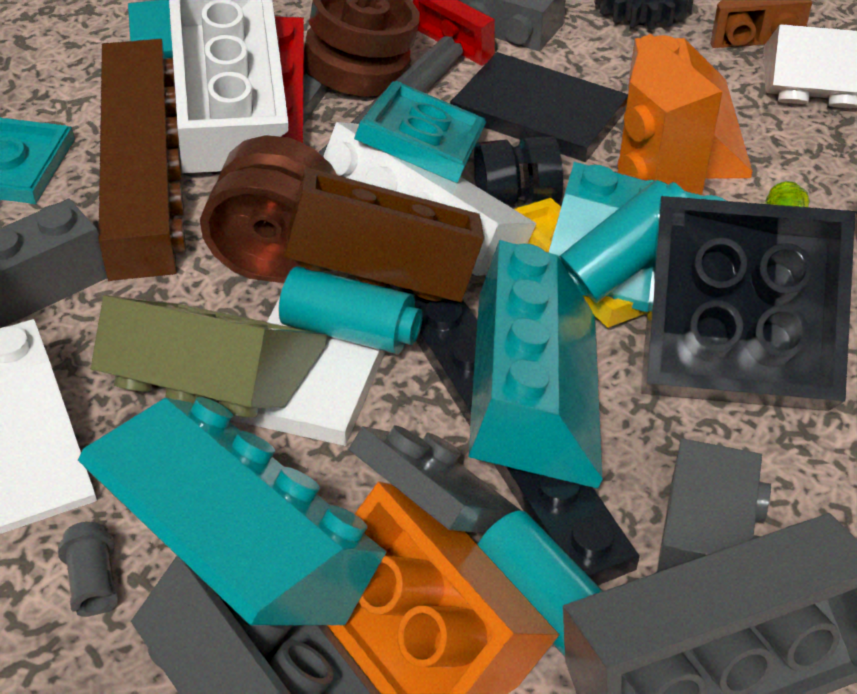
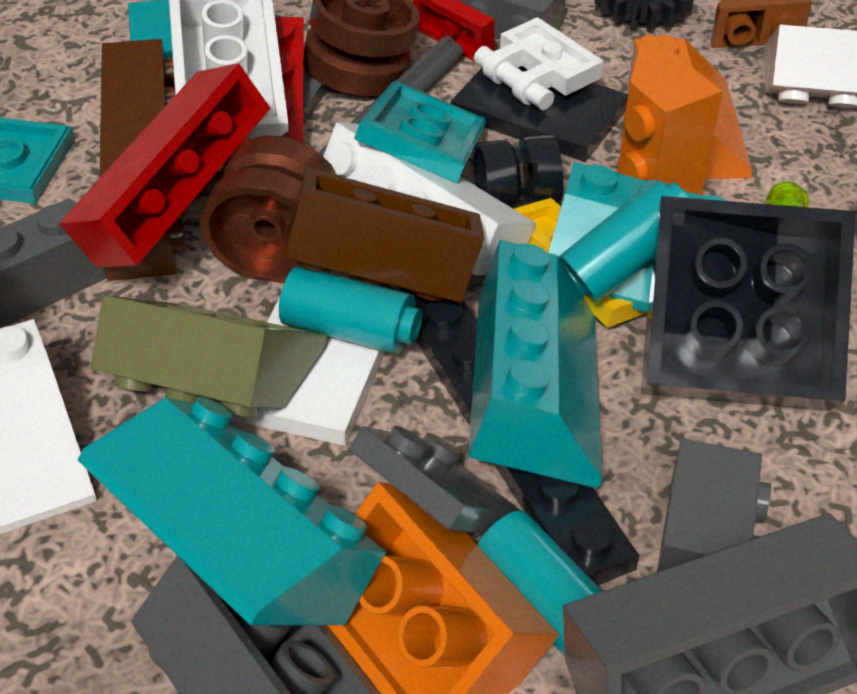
(87, 553): dark grey pin -> none
(165, 167): none -> red brick
(549, 60): none -> white plate

